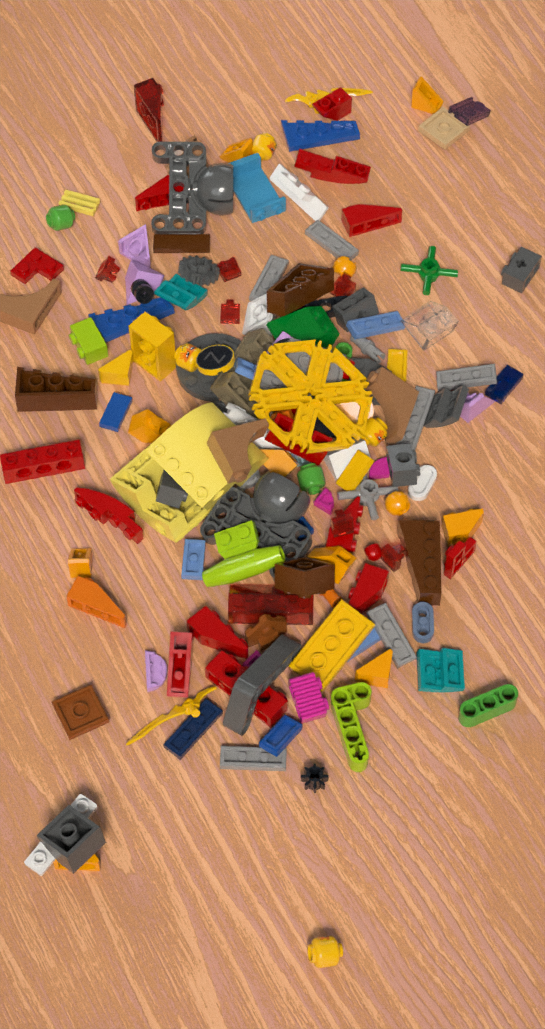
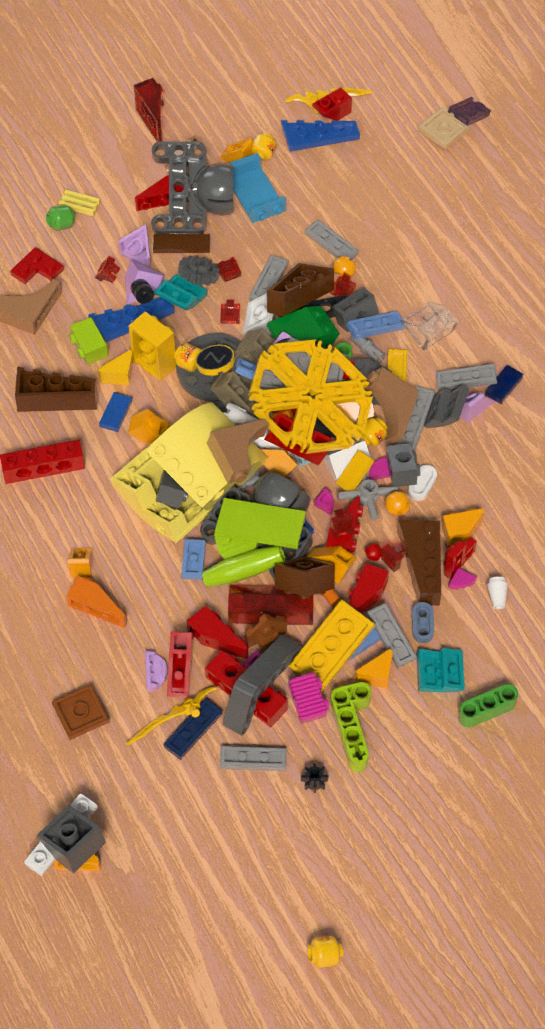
(106, 508): red slope -> none
(260, 523): none -> lime tile
(280, 735): blue tile -> none
(298, 192): white bracket -> none
(311, 478): bright green head -> none
(337, 171): red slope -> none
(367, 218): red slope -> none
(425, 98): light orange slope -> none
(429, 270): green bar -> none
(462, 579): none -> dark pink tile
(498, 591): none -> white cone
(521, 269): dark grey brick -> none

